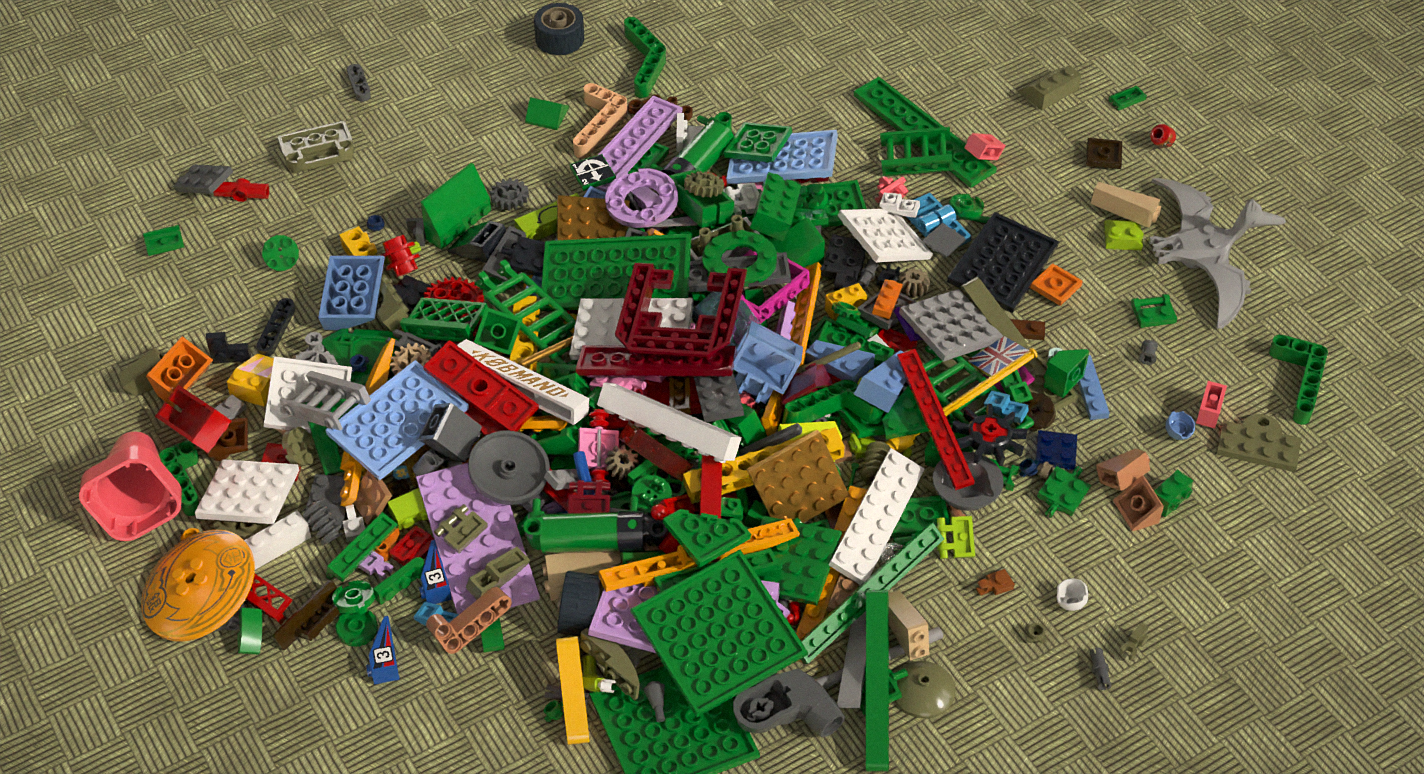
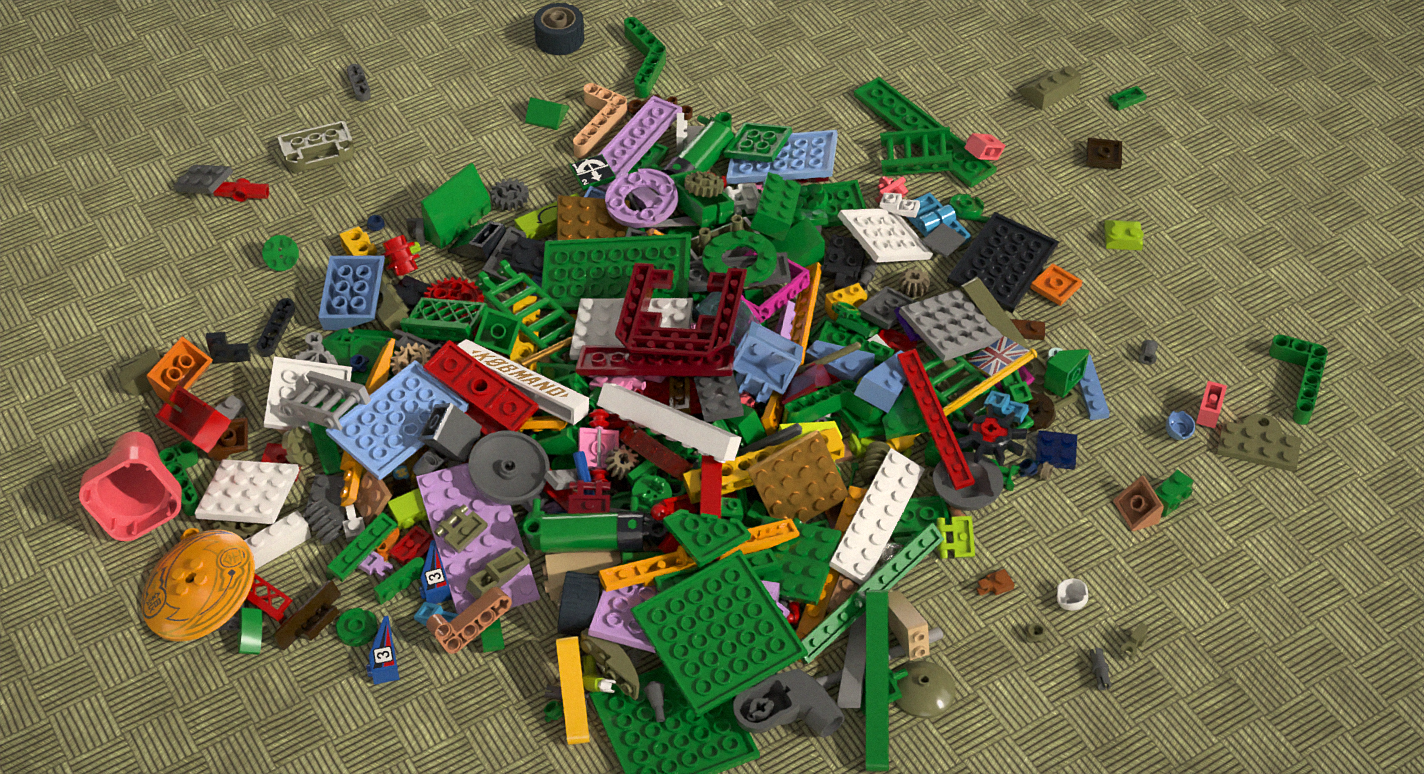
(163, 240): green plate -> none
(252, 380): yellow slope -> none
(354, 597): green plate -> none
(887, 299): orange plate -> none
(888, 274): black plate -> none
(1063, 491): green plate -> none
(1123, 469): nougat slope -> none
(1127, 204): tan slope -> none
(1155, 315): green plate -> none
(1163, 135): red head -> none
(1208, 246): light grey animal -> none

